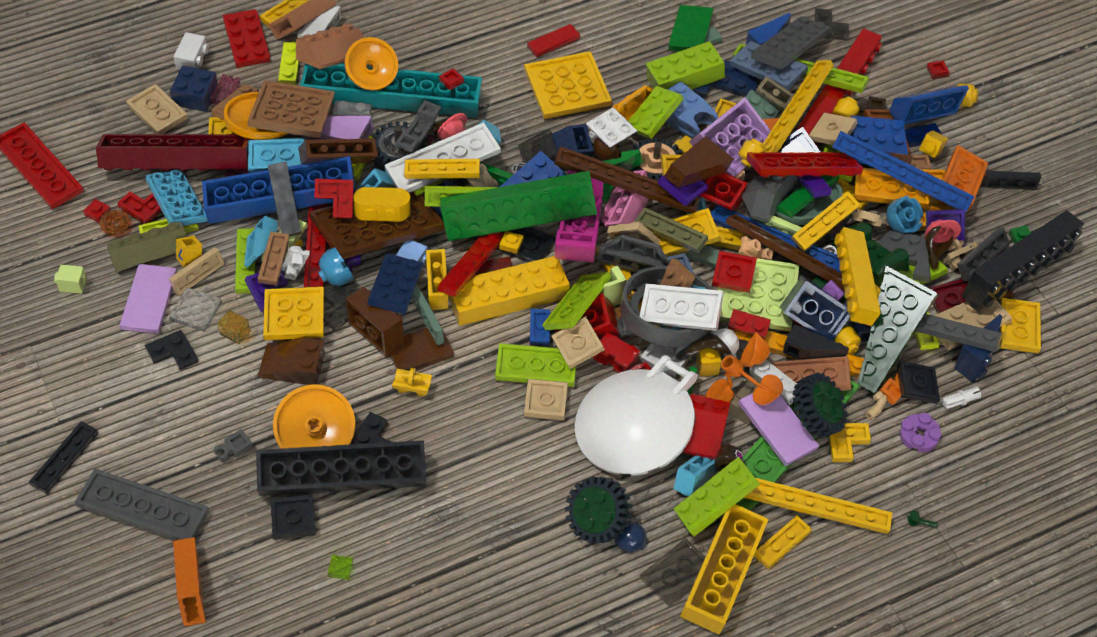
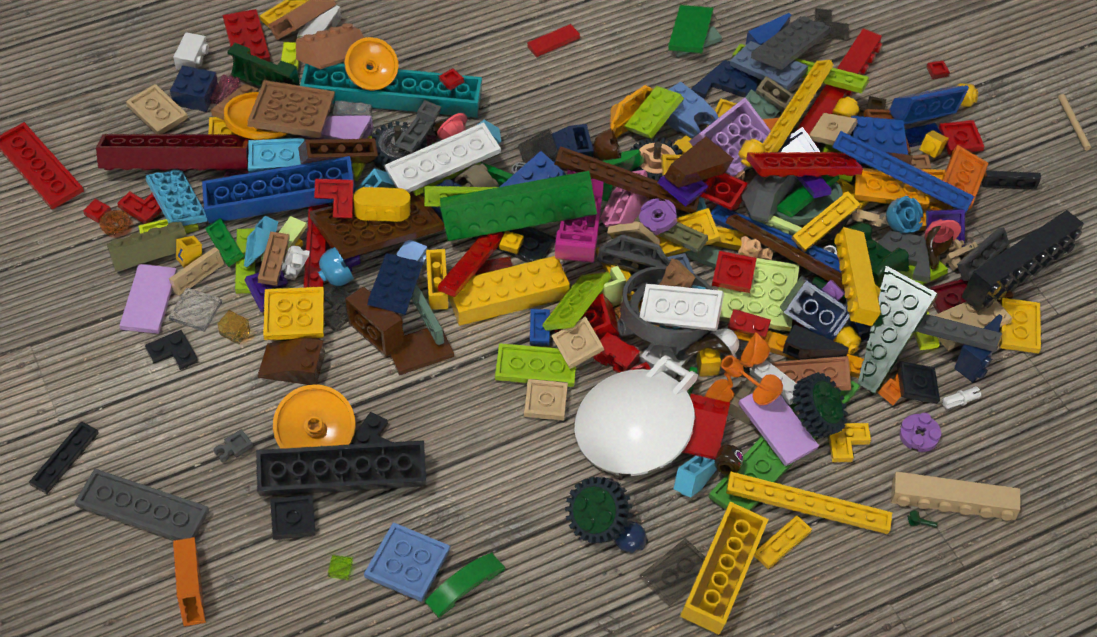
(70, 279): yellowish green brick -> none
(224, 242): none -> green tile
(256, 70): none -> dark green piece
(284, 198): black tile -> none
(407, 561): none -> medium blue plate
(412, 381): yellow hips -> none
(441, 168): yellow plate -> none
(462, 582): none -> green slope
(567, 85): yellow plate -> none
(610, 127): white hinge -> none
(661, 224): none -> medium lavender plate
(690, 66): lime brick -> none
(716, 496): lime plate -> none
(878, 407): tan arm -> none
(955, 496): none -> tan brick
(962, 134): none -> red plate
(1019, 233): green plate -> none
(1080, 133): none -> tan bar

